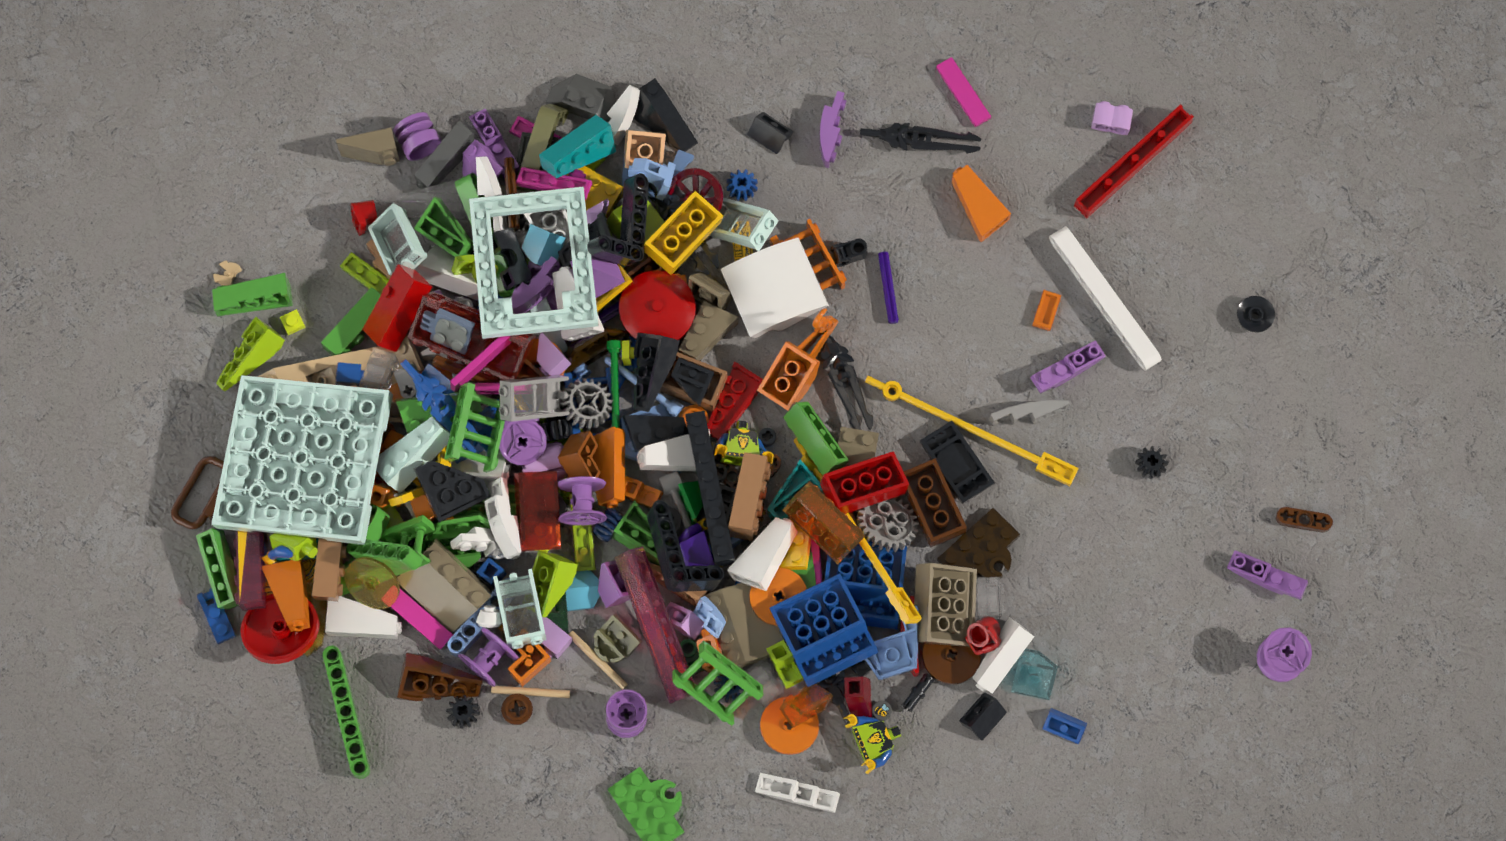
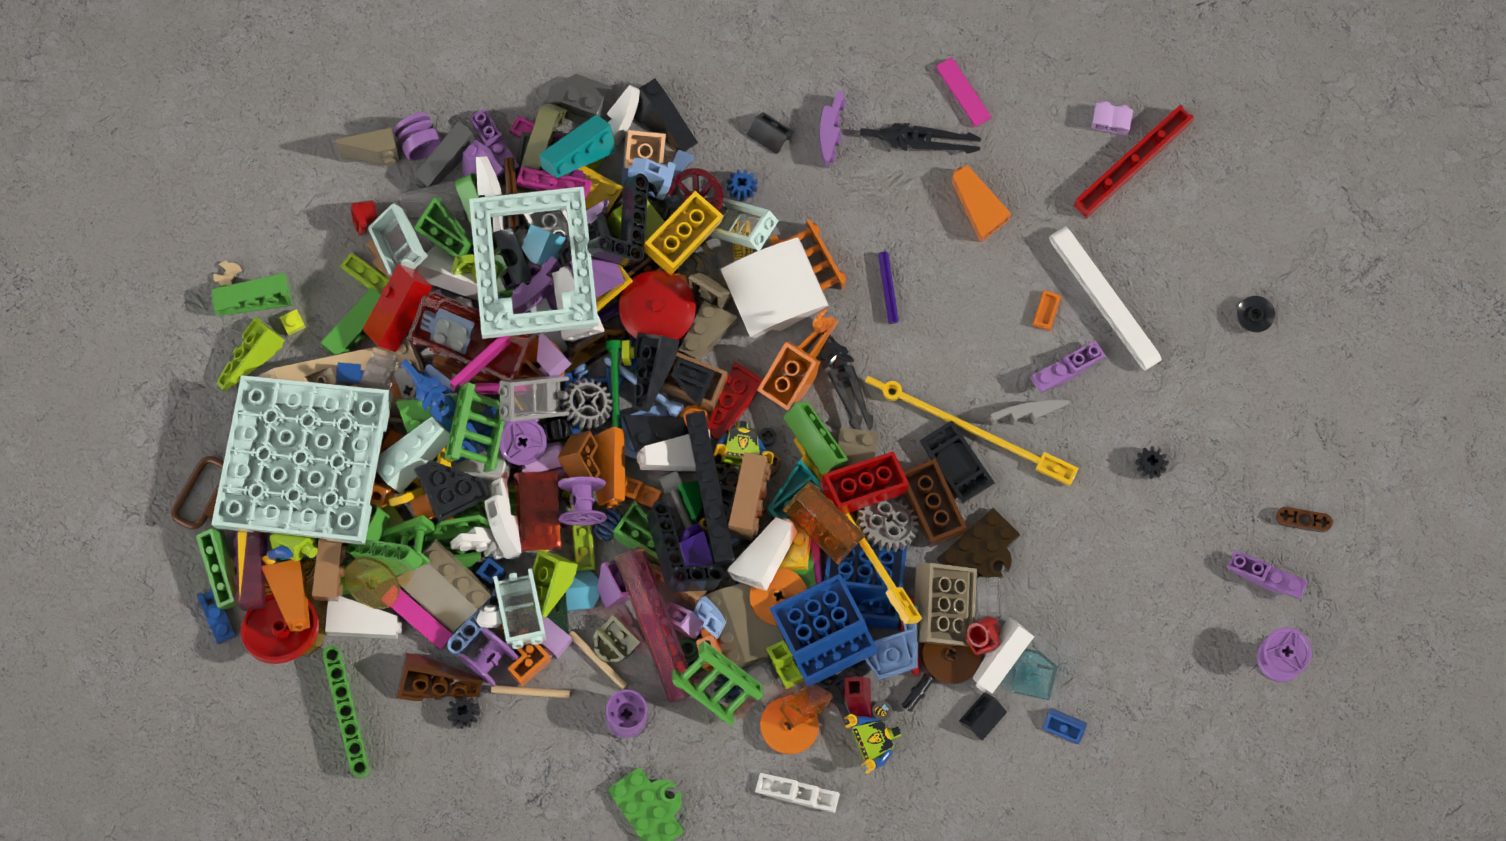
(509, 704): reddish brown gear -> none
(848, 253): black piece -> none

